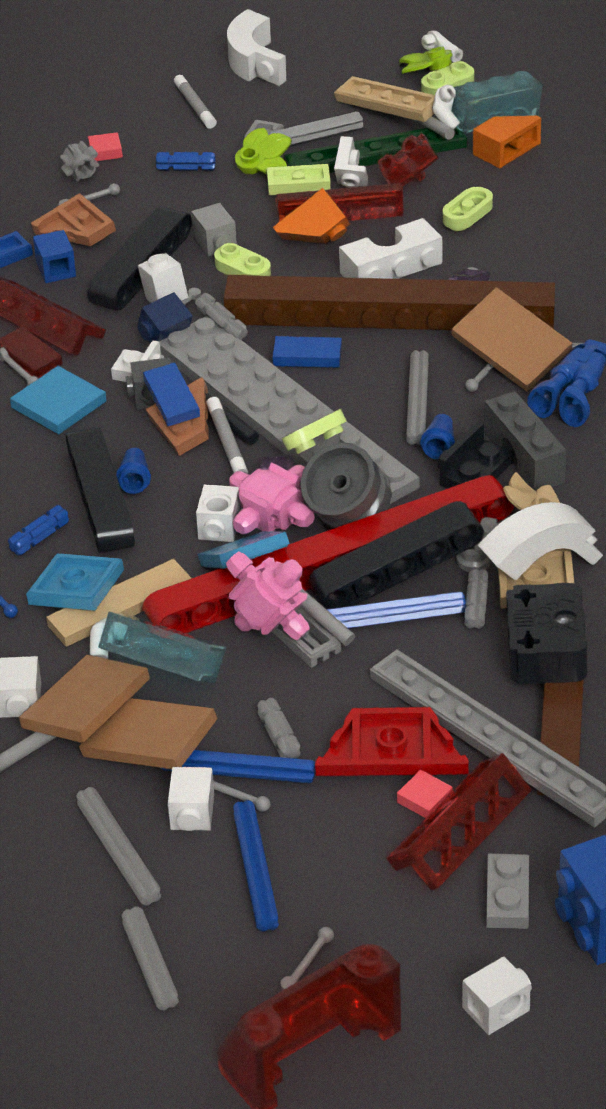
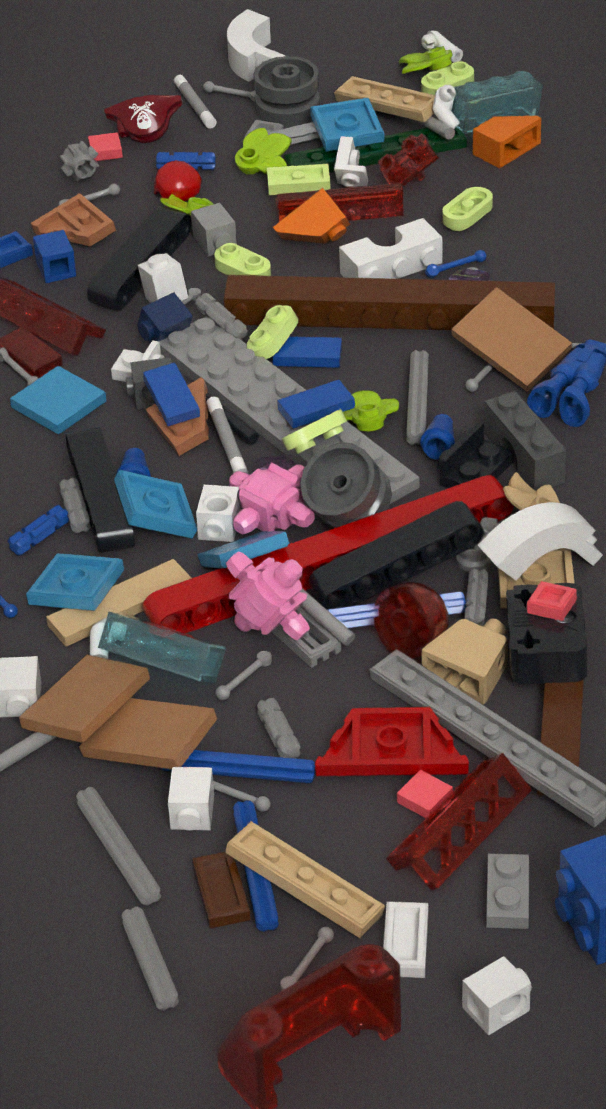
(75, 505): none -> light grey axle
(144, 117): none -> dark red hat
(155, 504): none -> dark azure tile
(177, 179): none -> red hair
(186, 207): none -> lime plate
(209, 87): none -> light grey hinge
(221, 889): none -> reddish brown tile
(264, 659): none -> light grey hinge
(273, 331): none -> yellowish green plate
(286, 90): none -> dark grey wheel
(305, 879): none -> tan tile
(315, 403): none -> blue tile
(347, 119): none -> dark azure tile
(370, 410): none -> lime plate
(407, 936): none -> white tile
(410, 617): none -> clear red cylinder
(432, 269): none -> blue hinge
(469, 657): none -> tan torso
(551, 601): none -> coral tile

